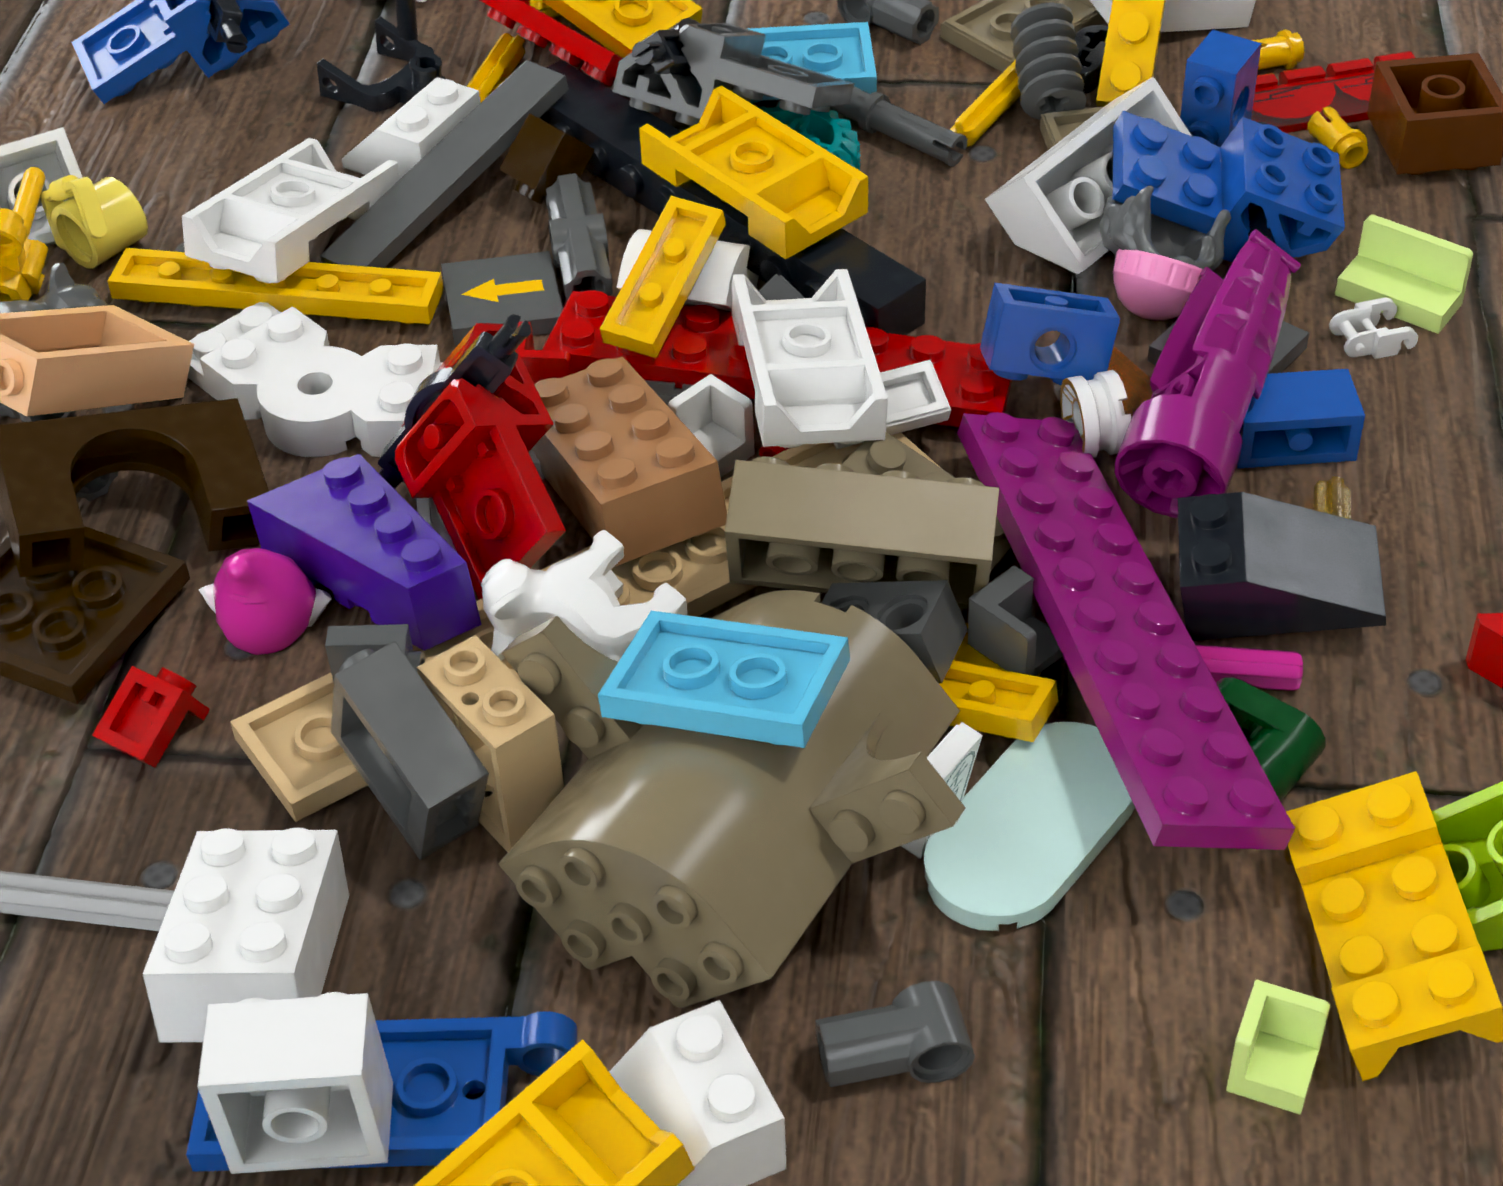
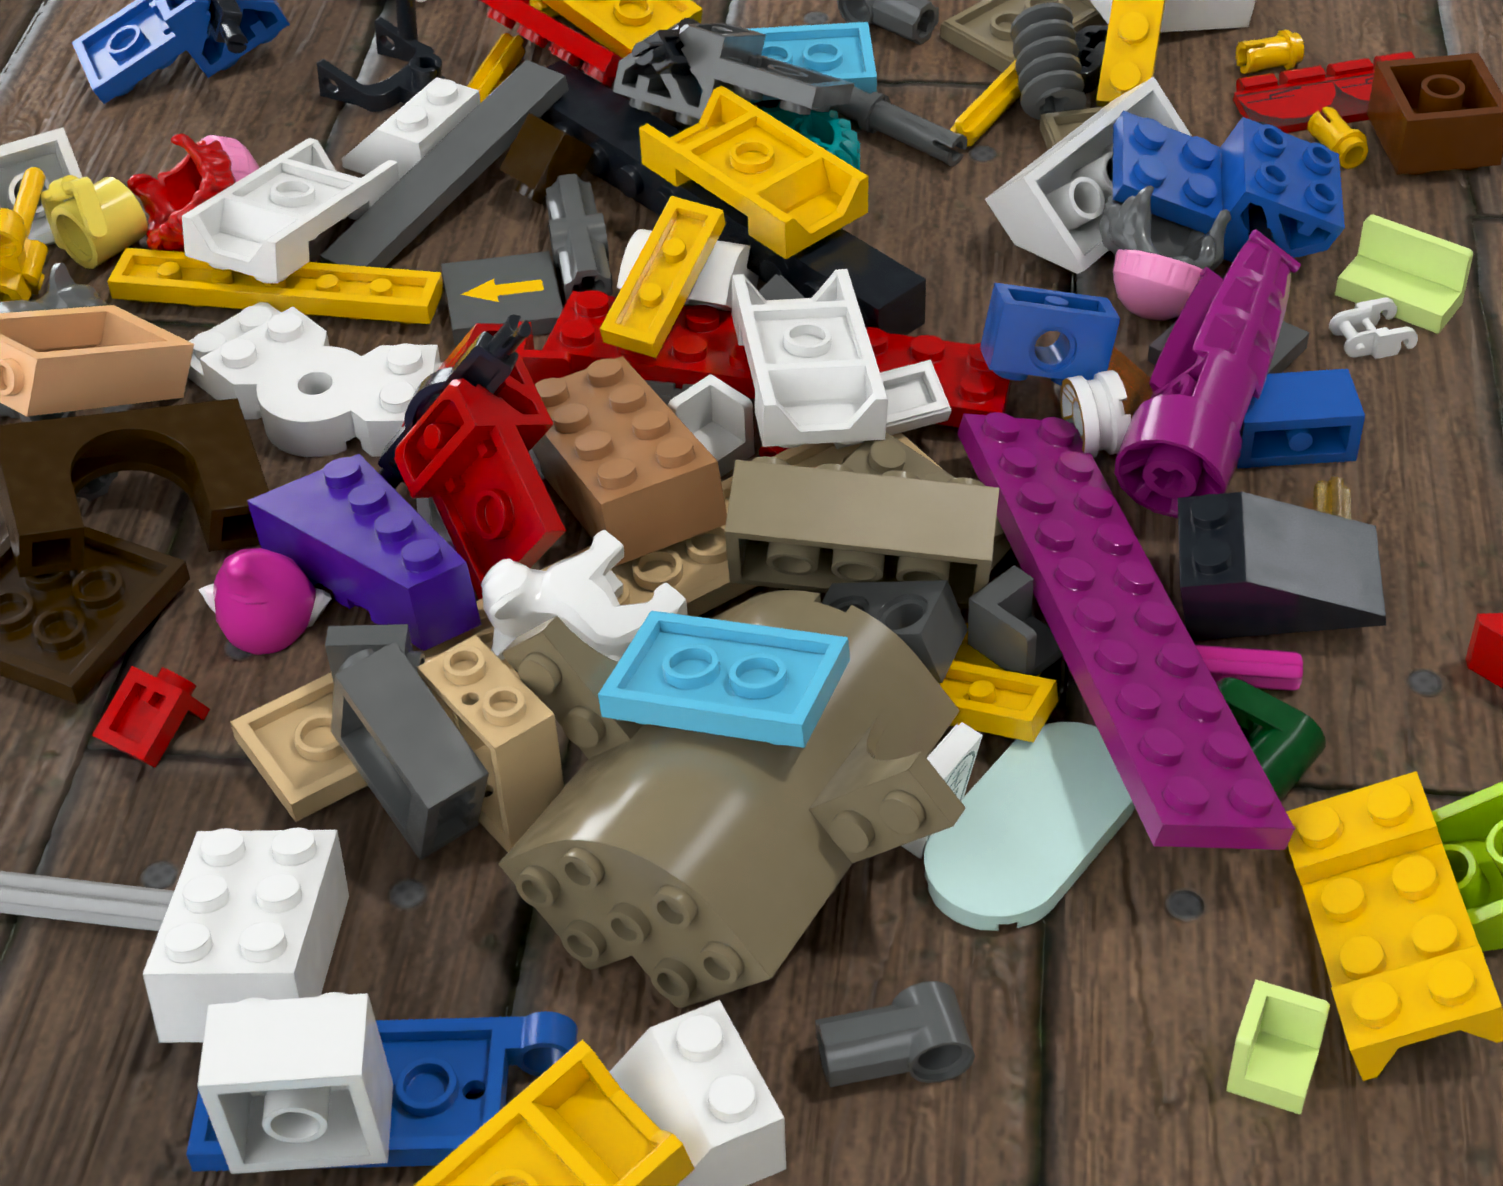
(205, 171): none -> red hair
(1219, 85): blue brick -> none

